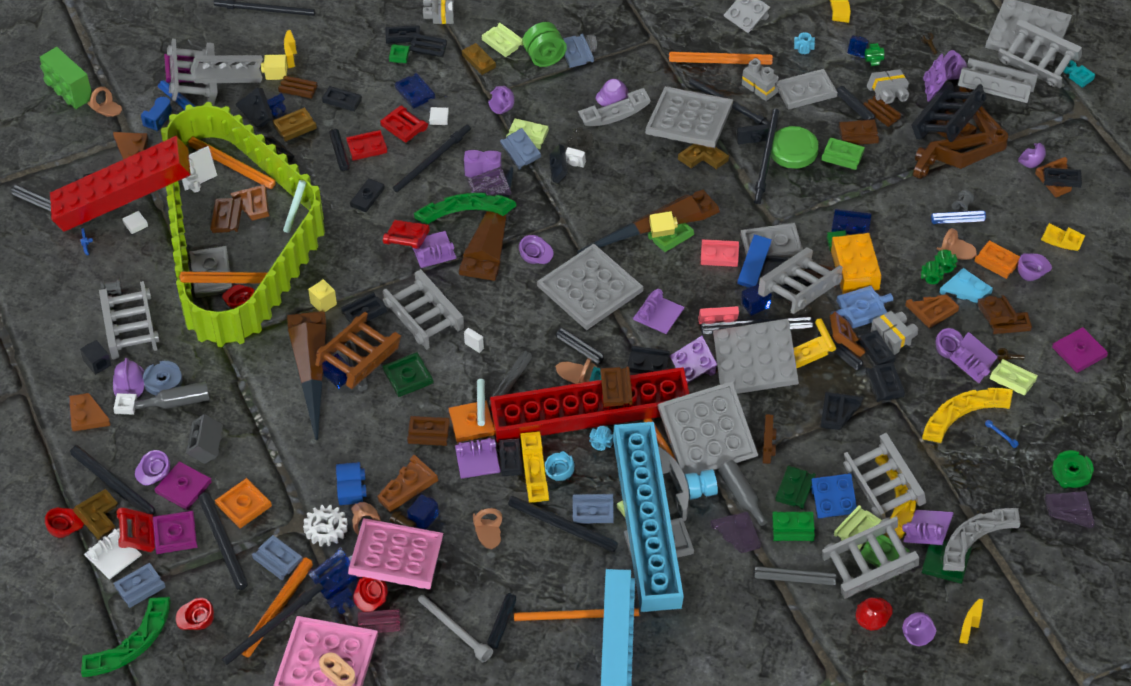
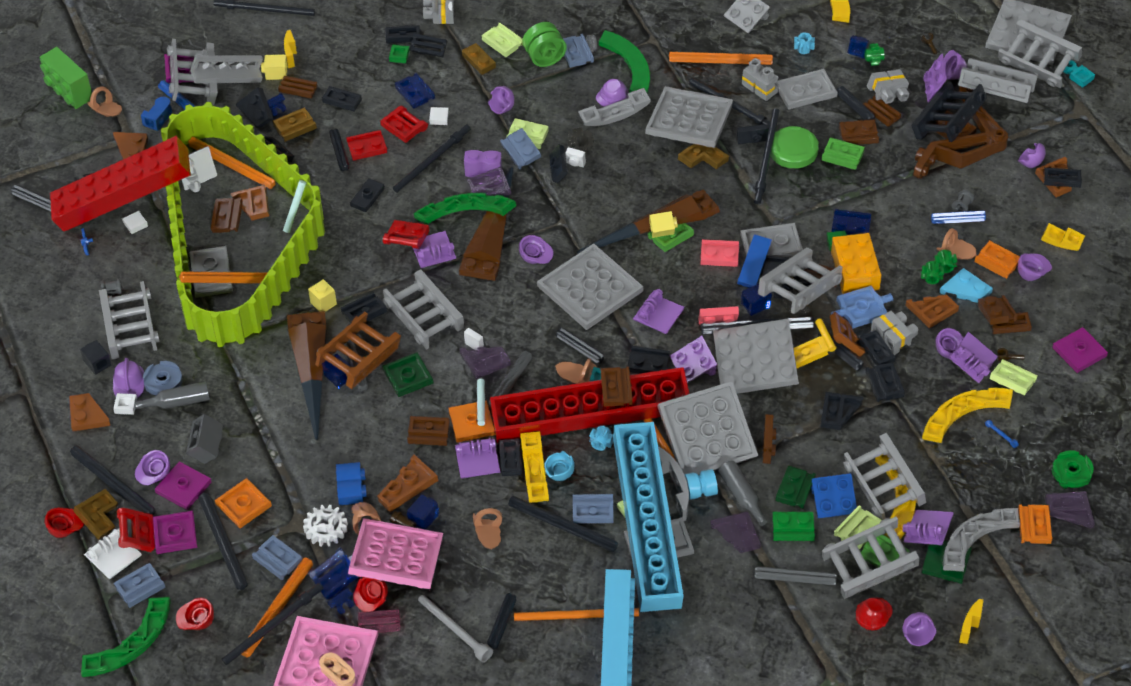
(237, 295): red hat -> none
(485, 360): none -> clear purple wing
(632, 56): none -> green tile
(1035, 524): none -> orange plate

